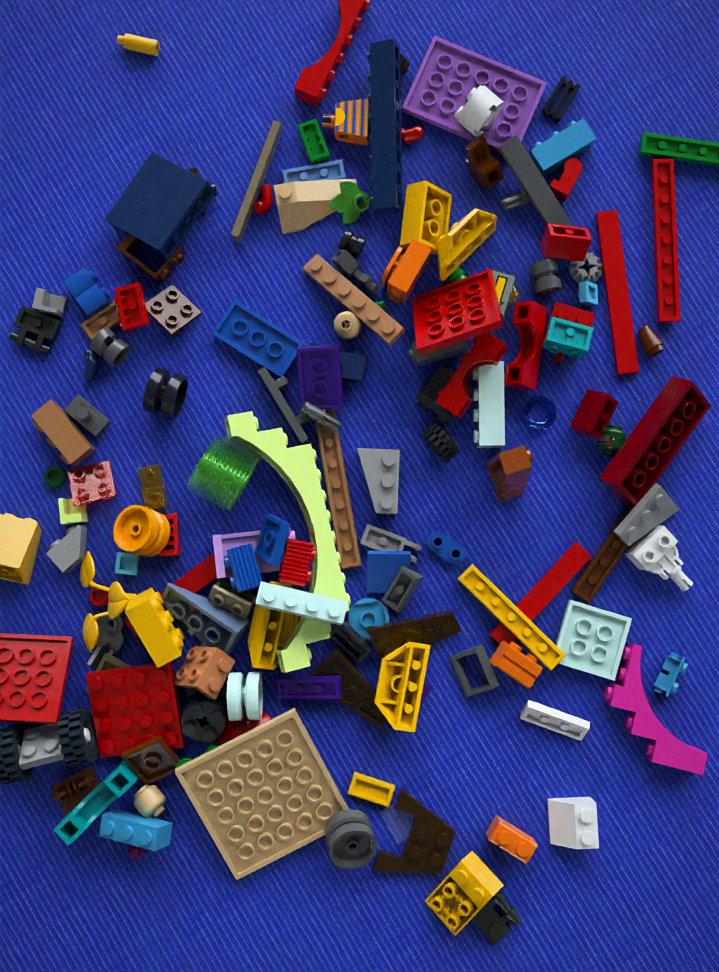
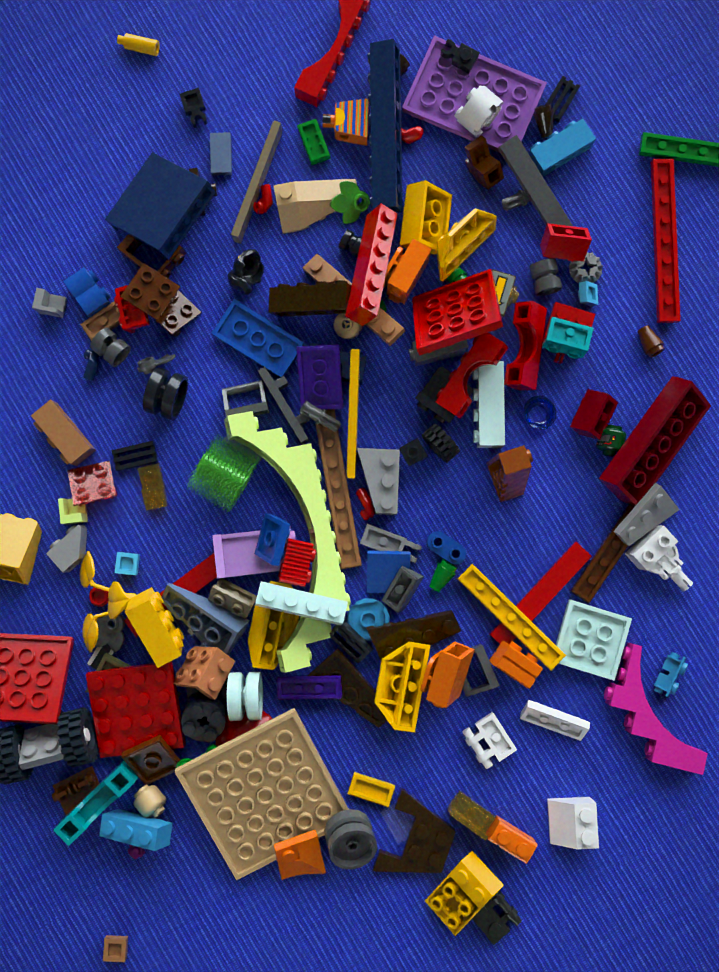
(36, 323): pearl dark grey plate -> none
(55, 476): dark green tile -> none
(87, 415): flat silver tile -> none
(115, 948): none -> medium nougat plate
(117, 459): none -> black tile
(141, 531): light orange wheel -> none
(148, 364): none -> dark grey plate
(150, 291): none -> reddish brown hinge
(176, 533): red slope -> none
(193, 105): none -> black plate
(221, 153): none -> sand blue tile
(244, 568): blue brick -> none
(246, 271): none -> black hair
(258, 408): none -> dark grey tile
(299, 855): none -> orange plate
(309, 299): none -> dark brown brick
(324, 171): medium blue tile -> none
(350, 268): dark grey piece -> none
(353, 412): none -> yellow tile
(366, 501): none -> red arm
(371, 265): none -> red brick
(413, 452): none -> black bracket
(443, 574): none -> green cone
(447, 674): none -> orange brick
(462, 57): none -> black plate
(471, 814): none -> clear yellow panel
(494, 735): none -> white plate
(544, 119): none -> dark brown cone
(568, 178): red leg -> none
(617, 292): red tile -> none

